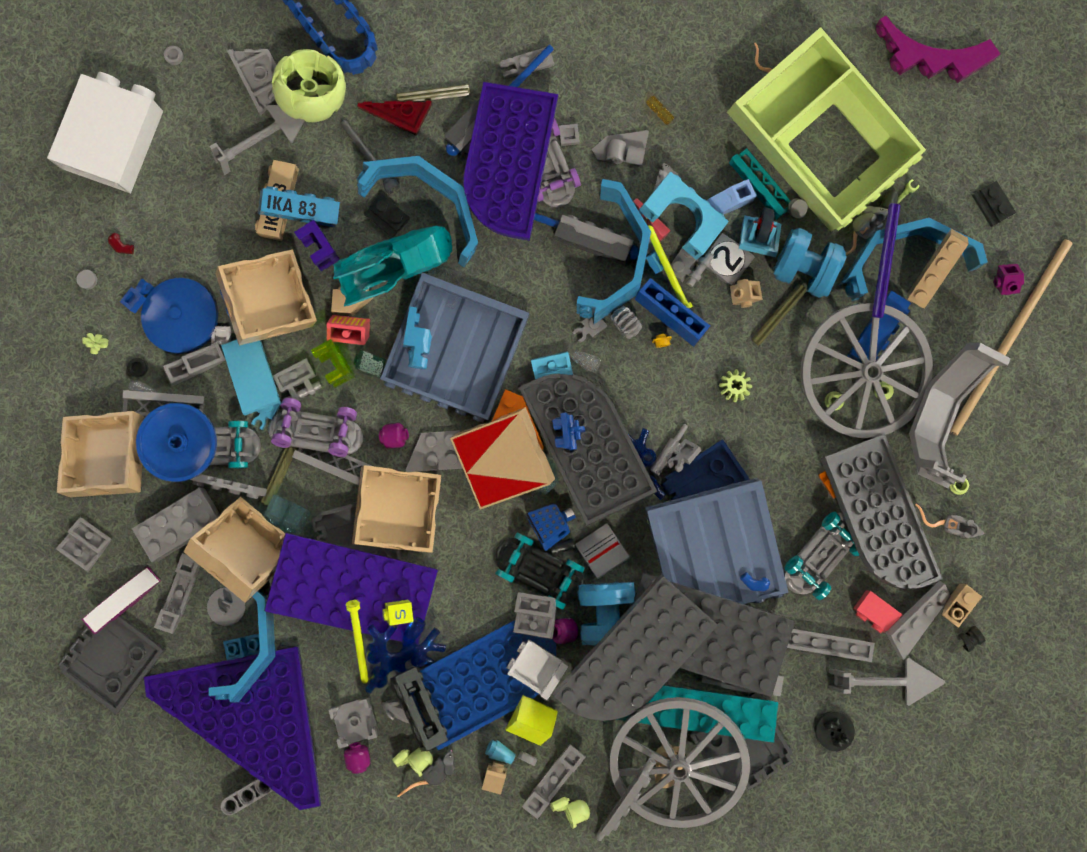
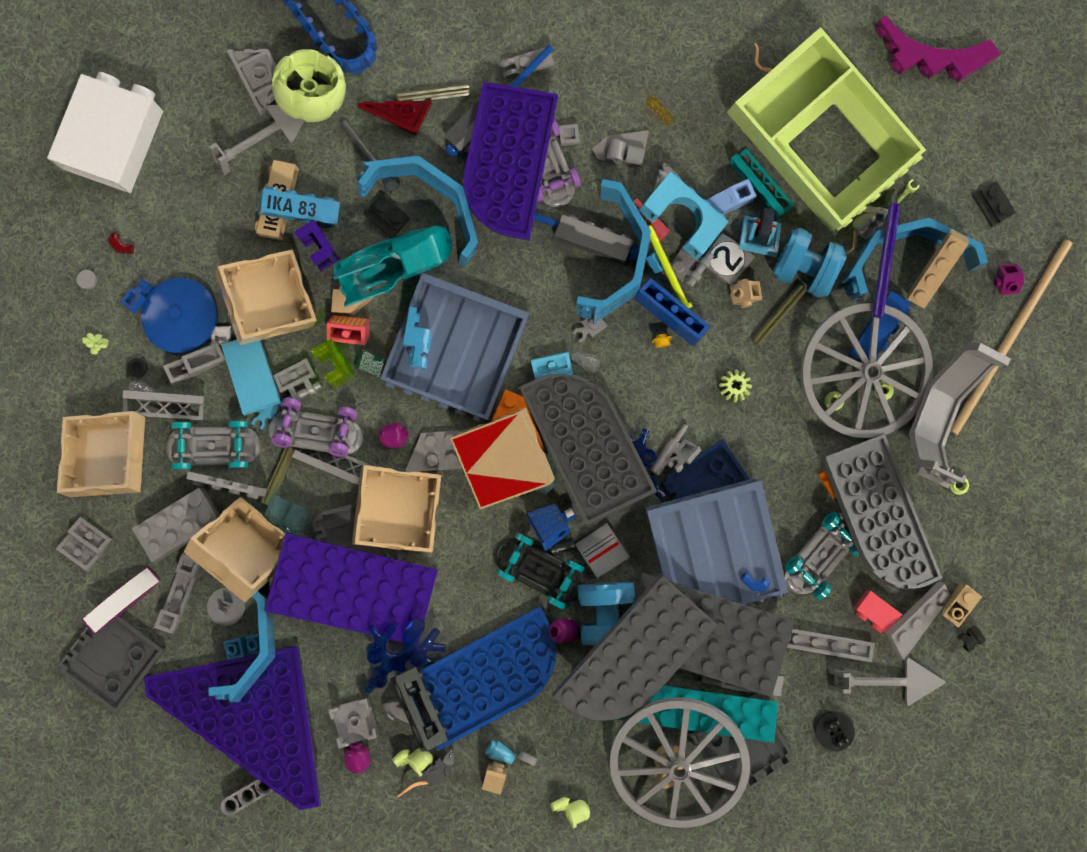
(173, 55): light grey tile -> none
(176, 442): blue dish -> none
(353, 607): neon yellow bar -> none
(398, 612): neon yellow brick -> none
(532, 721): neon yellow slope -> none
(535, 615): light grey slope -> none
(537, 668): white panel -> none
(553, 781): light grey slope -> none
(570, 429): blue hips -> none
(623, 805): light grey plate -> none
(626, 322): light grey gear -> none
(797, 208): light grey tile -> none
(955, 525): light grey animal -> none

